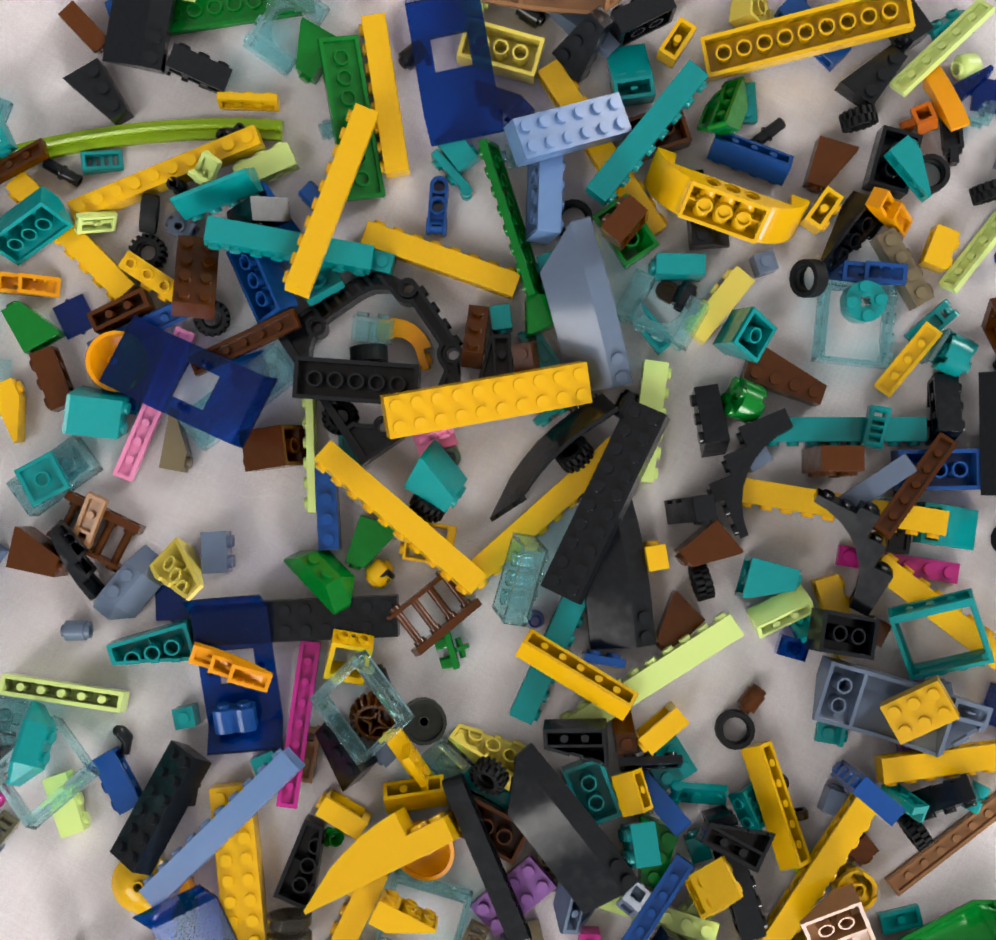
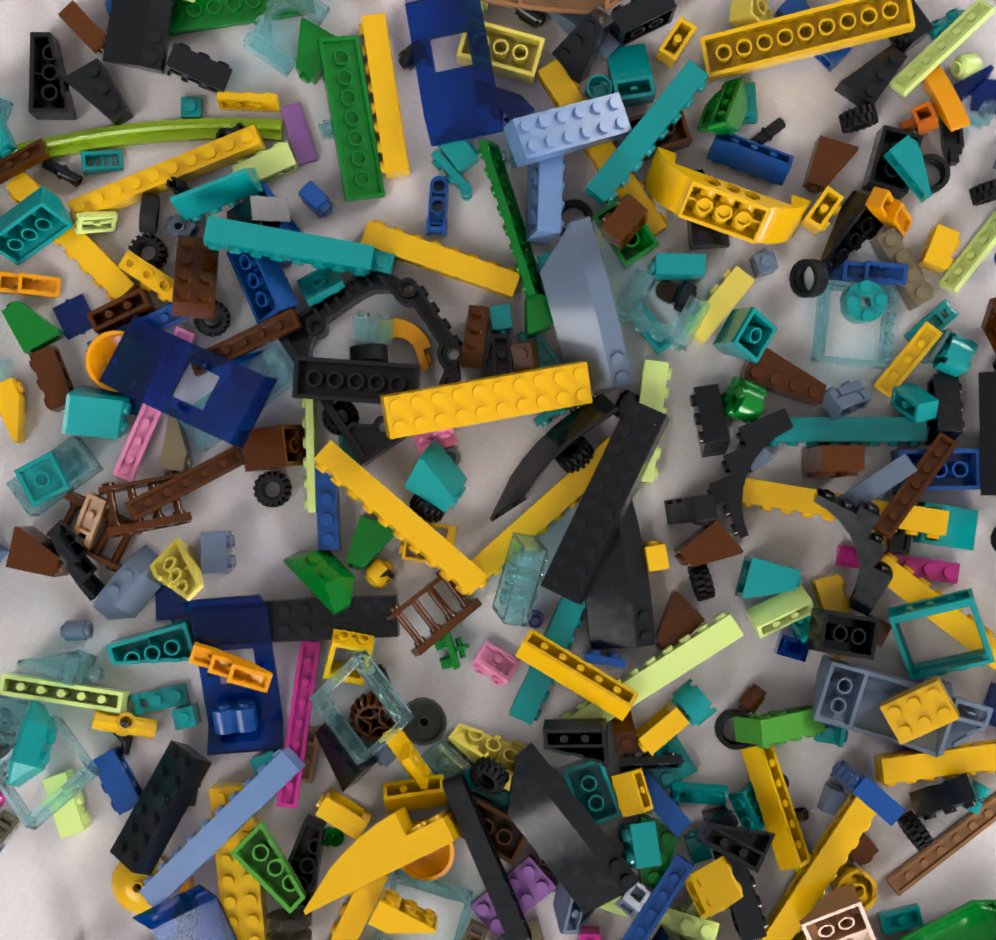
(48, 91): none -> black wedge
(68, 666): none -> clear light blue slope
(111, 723): none -> yellow piece
(158, 521): none -> reddish brown fence
(160, 699): none -> teal plate
(184, 483): none -> reddish brown plate
(191, 107): none -> teal plate
(206, 168): yellowish green bracket -> none
(263, 480): none -> black tyre
(269, 866): none -> bright green wedge
(299, 134): none -> medium lavender tile
(331, 201): yellow brick -> none
(495, 663): none -> bright pink bracket
(598, 86): none -> teal wheel
(693, 702): none -> teal brick
(777, 726): none -> bright green wedge
(845, 399): none -> sand blue brick
(886, 413): teal slope -> none
(911, 803): teal bracket -> none
(914, 402): none -> teal brick

